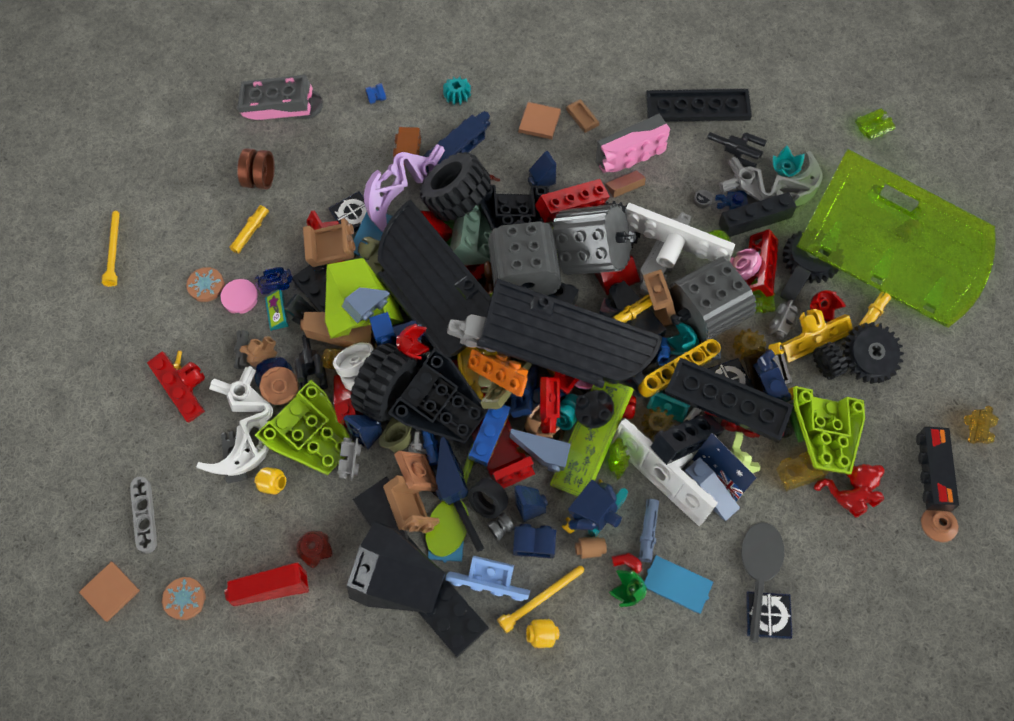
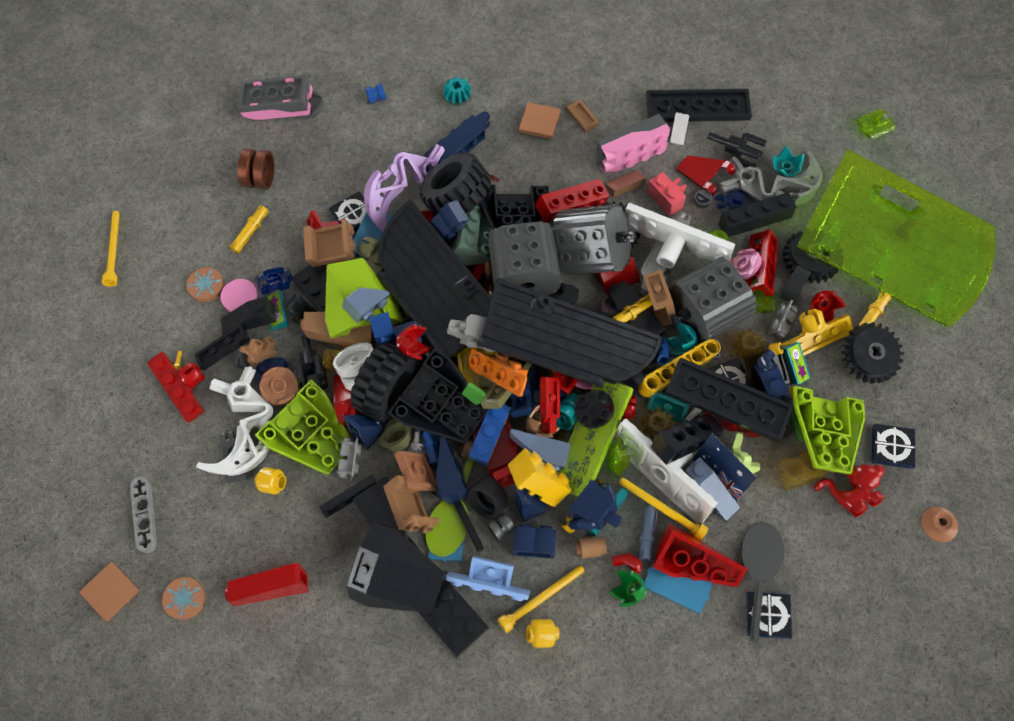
(222, 347): none -> black tile
(250, 314): none -> black slope
(321, 550): clear red piece -> none
(346, 497): none -> black tile
(408, 141): dark orange brick -> none
(450, 220): none -> dark blue brick
(466, 448): none -> medium nougat tile
(474, 393): none -> bright green slope
(539, 478): none -> yellow wedge
(543, 171): dark blue slope -> none
(667, 193): none -> coral brick
(679, 128): none -> white sticker
(688, 557): none -> red wedge
(697, 530): none -> yellow piece
(703, 169): none -> red flag
(796, 363): none -> slope
(830, 360): black tyre -> none
(893, 446): none -> tile
(937, 469): black brick -> none
(979, 424): clear yellow hips -> none

